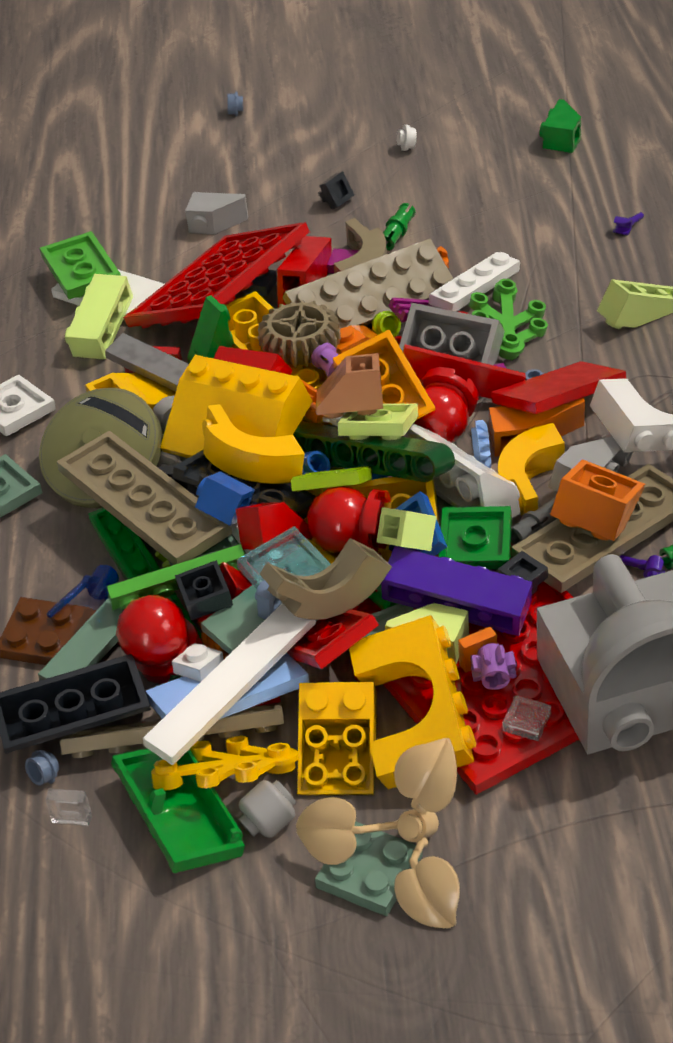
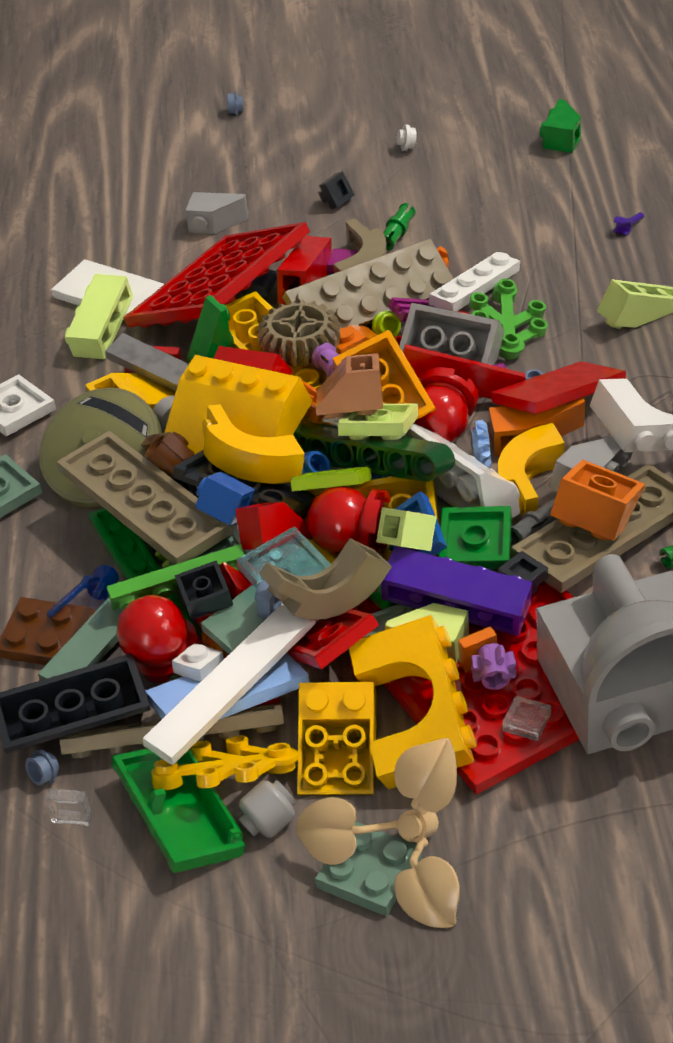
(76, 262): bright green plate -> none
(166, 450): none -> reddish brown plate
(651, 566): dark purple hand -> none

